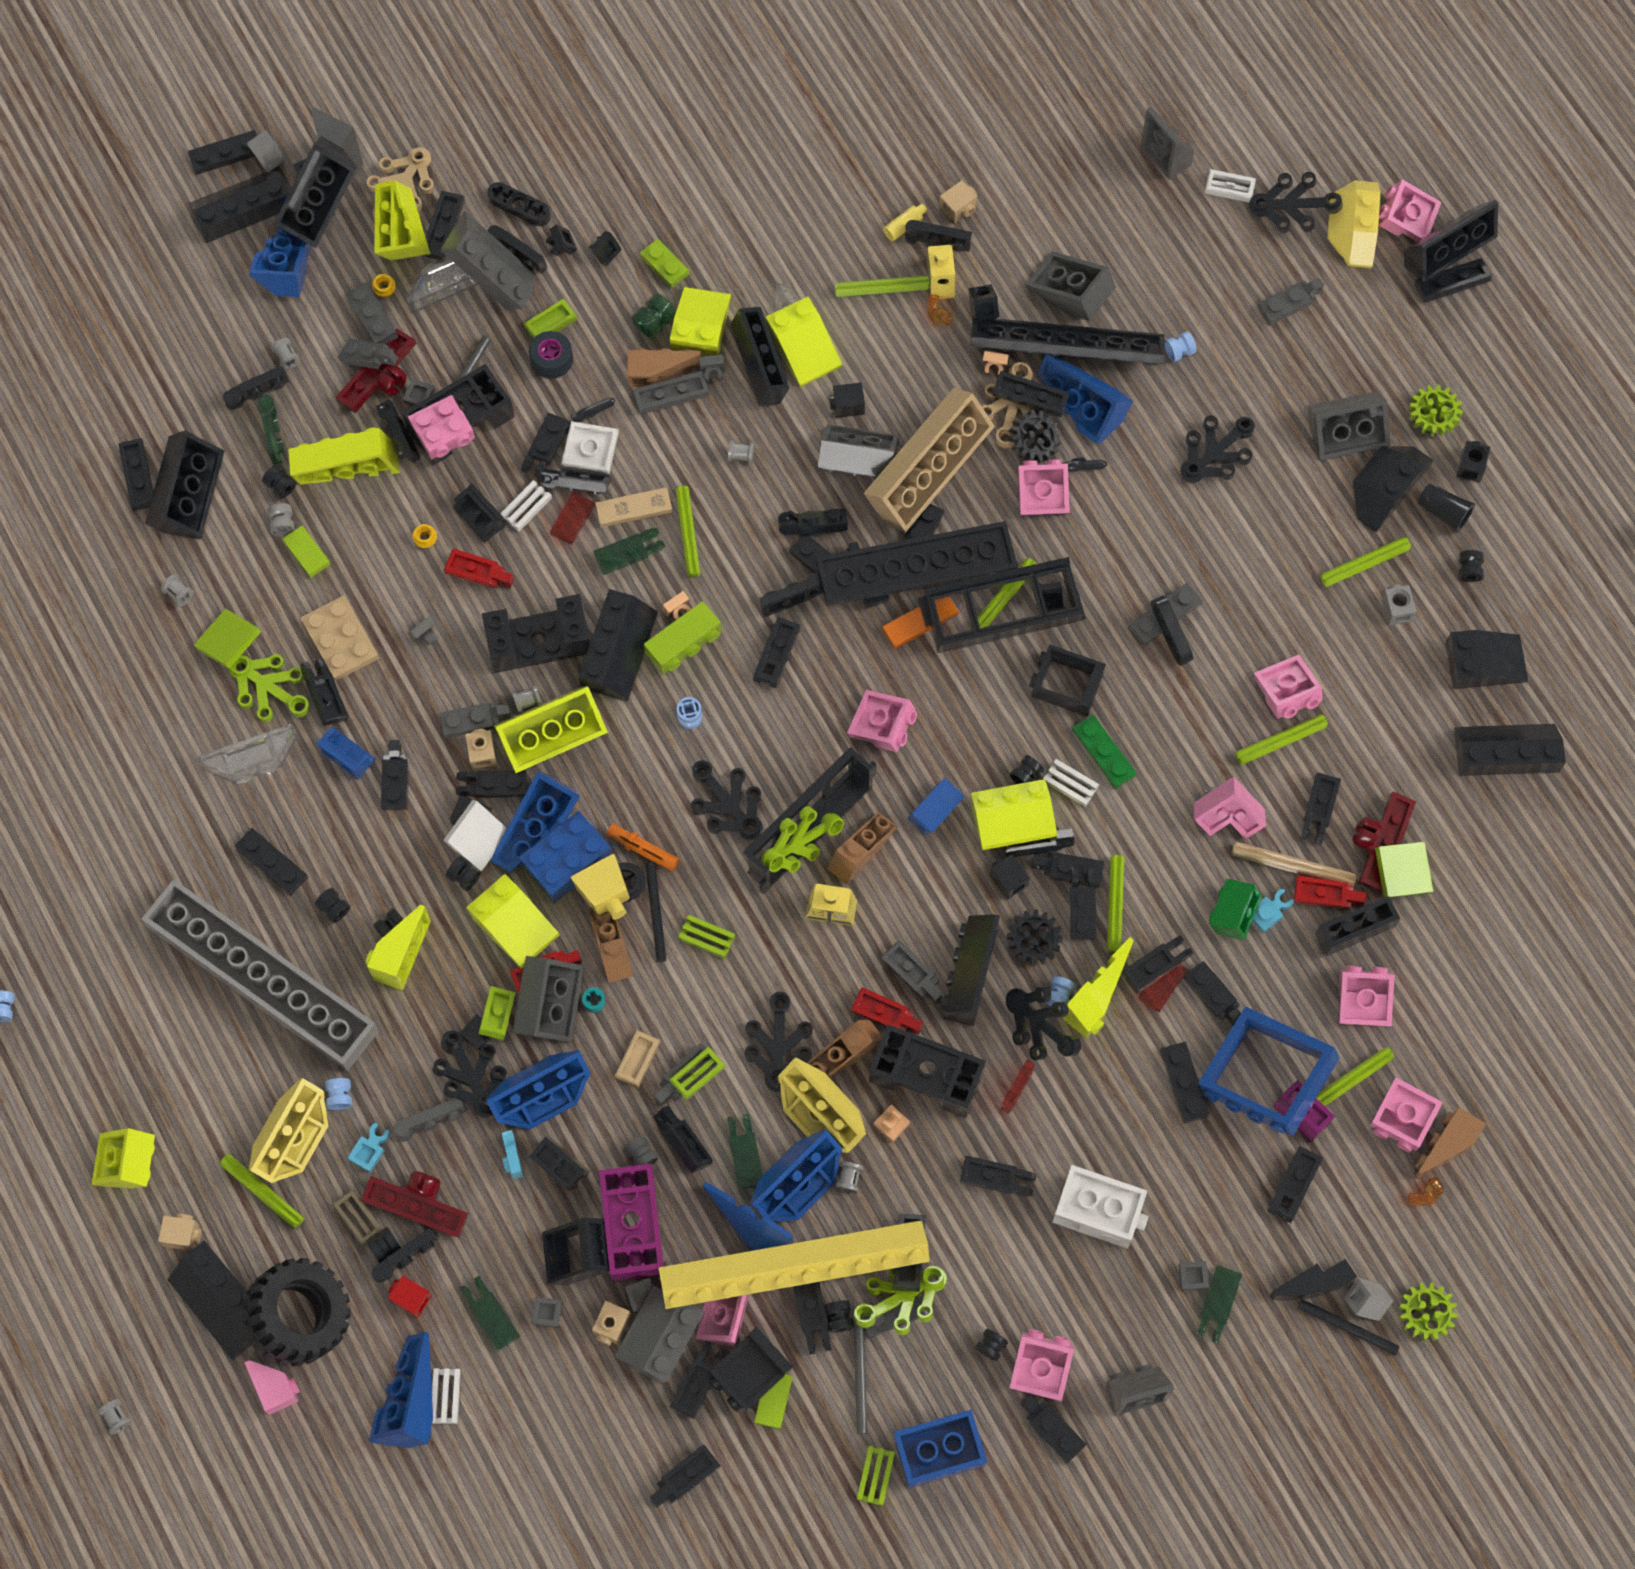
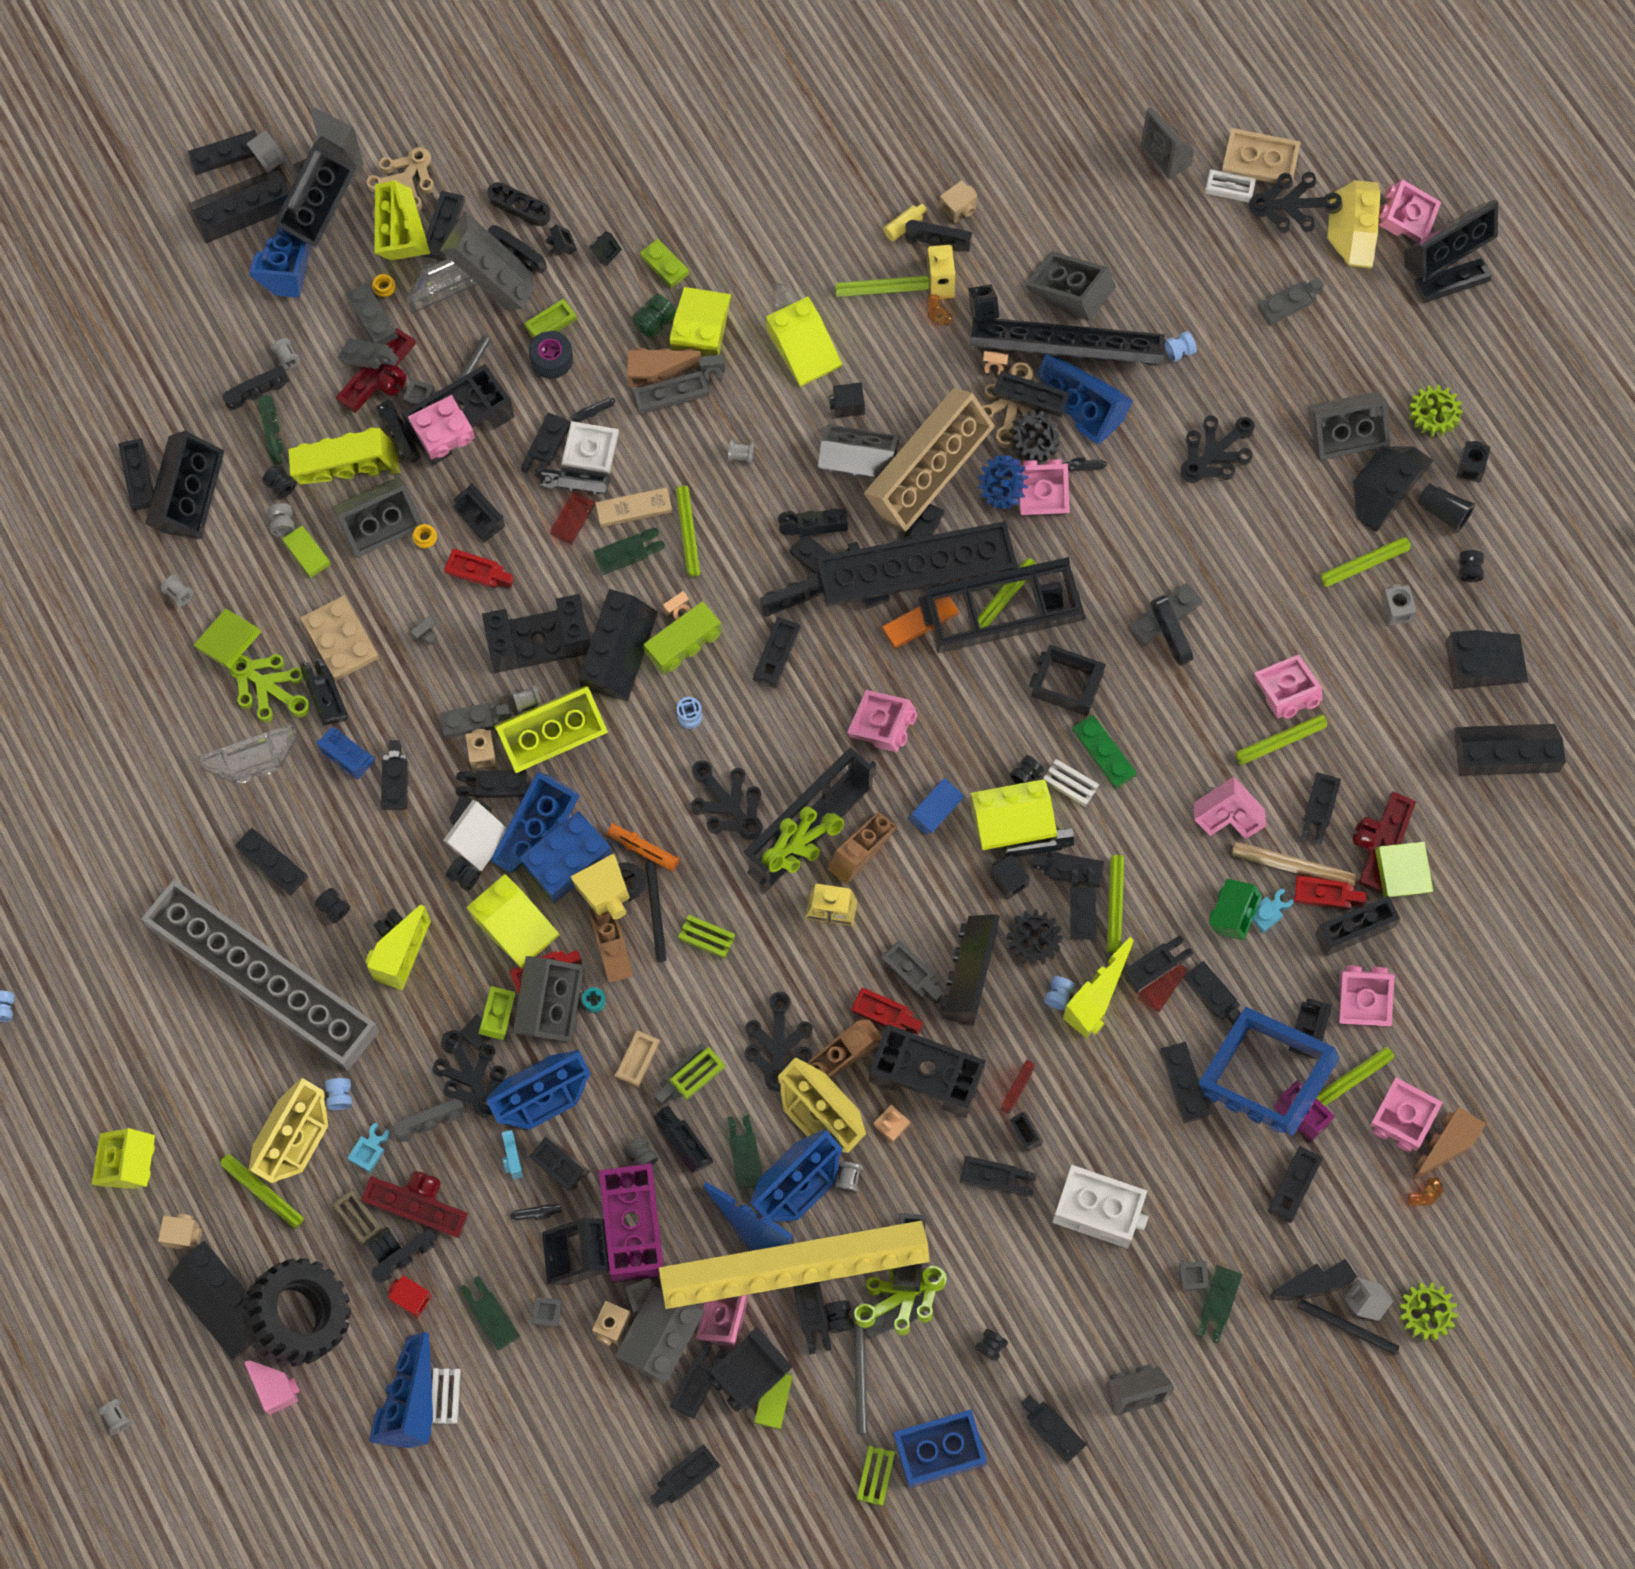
(377, 516): none -> dark grey slope
(537, 1213): none -> black piece
(546, 497): white tile -> none
(759, 356): black brick -> none
(999, 495): none -> blue gear
(1019, 1004): black plant -> none
(1023, 1116): none -> black piece
(1042, 1365): bright pink plate -> none
(1260, 156): none -> tan plate
(1312, 1021): none -> black hinge

